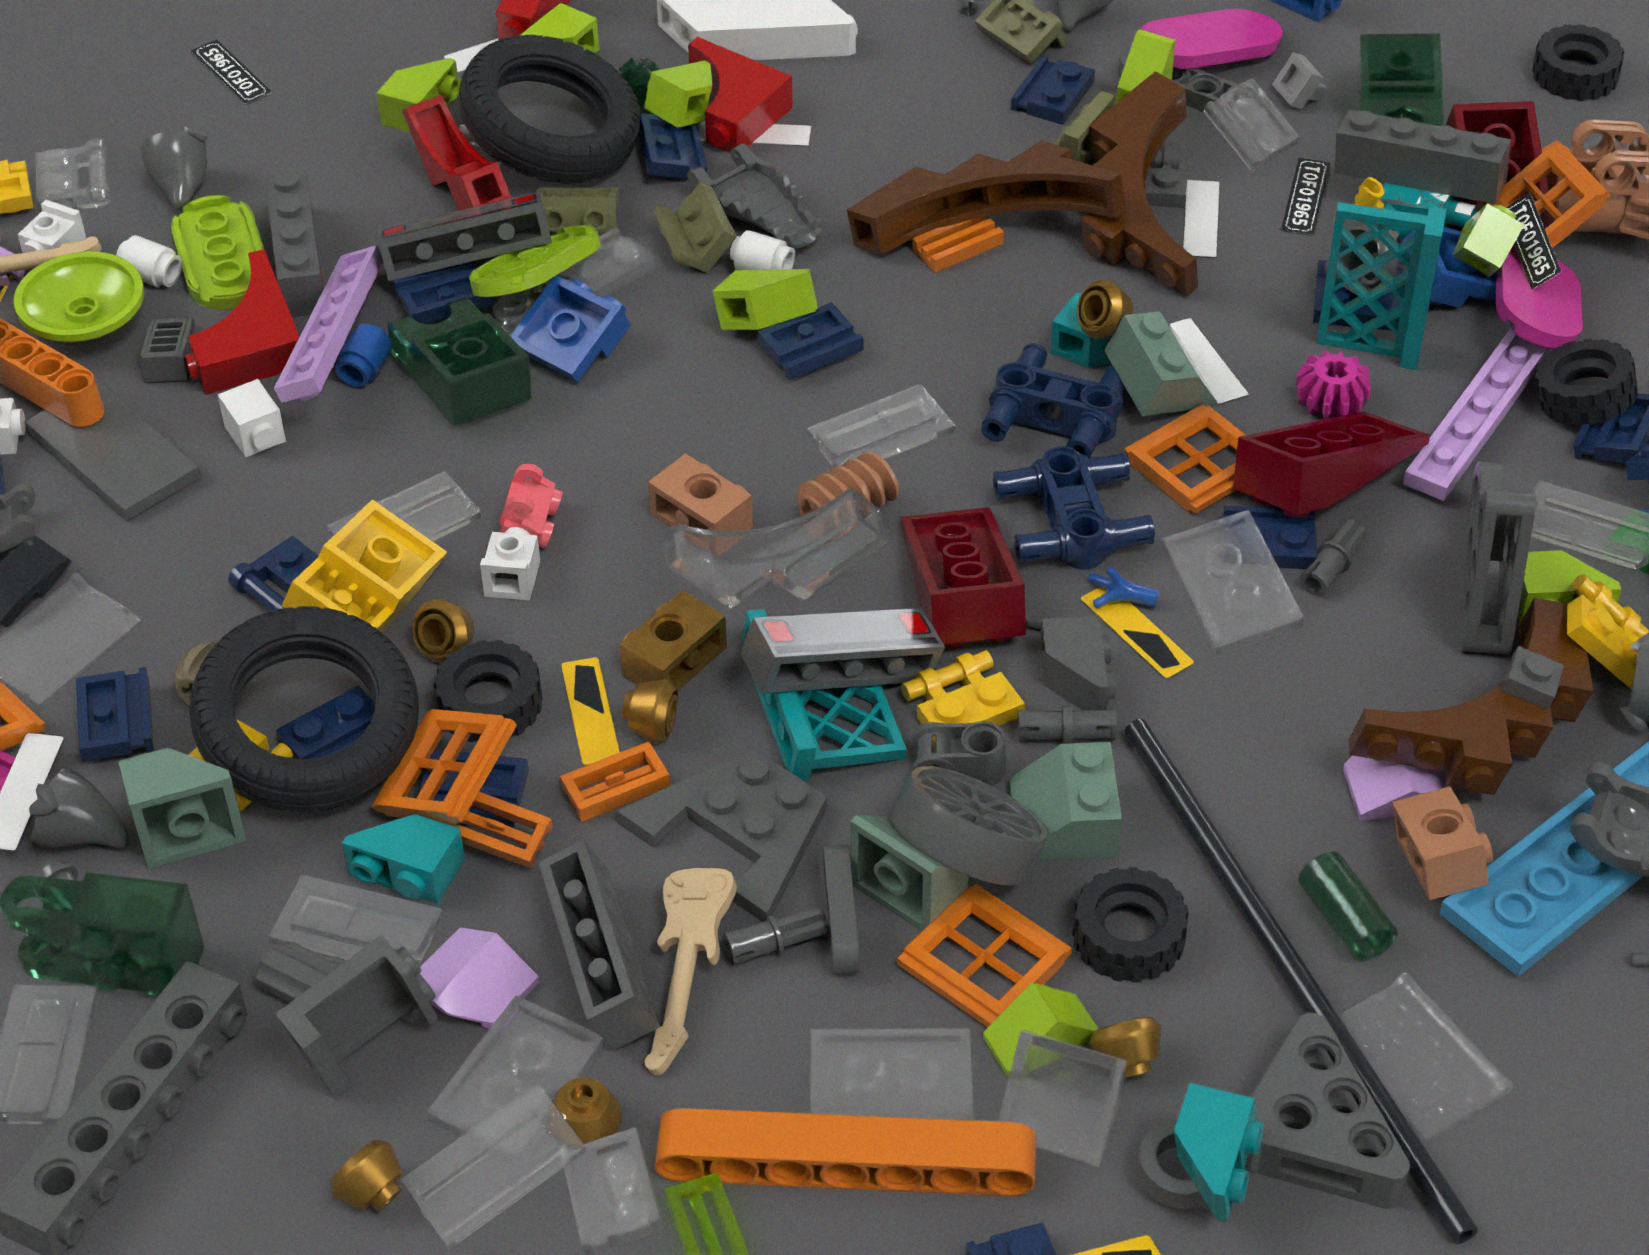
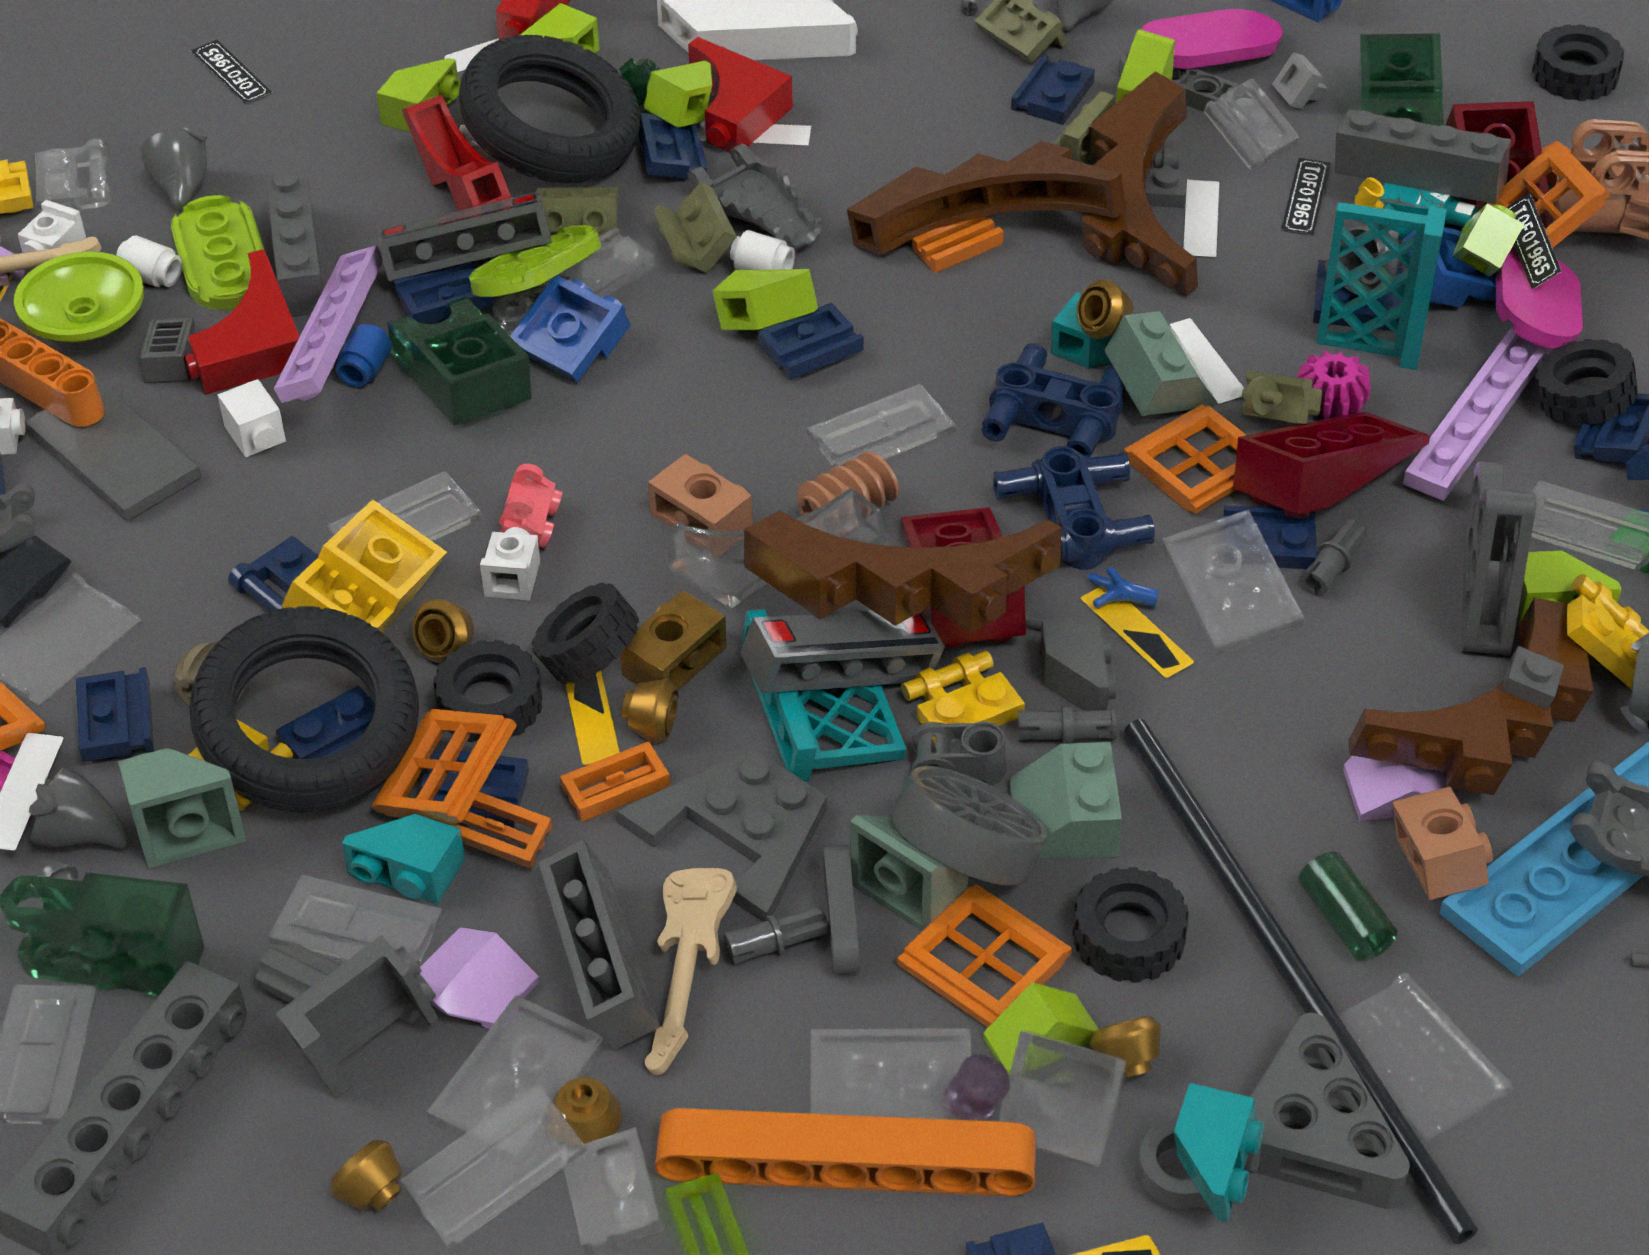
(585, 633): none -> black tyre
(894, 581): none -> reddish brown arch
(977, 1088): none -> clear purple wheel
(1280, 397): none -> olive hips

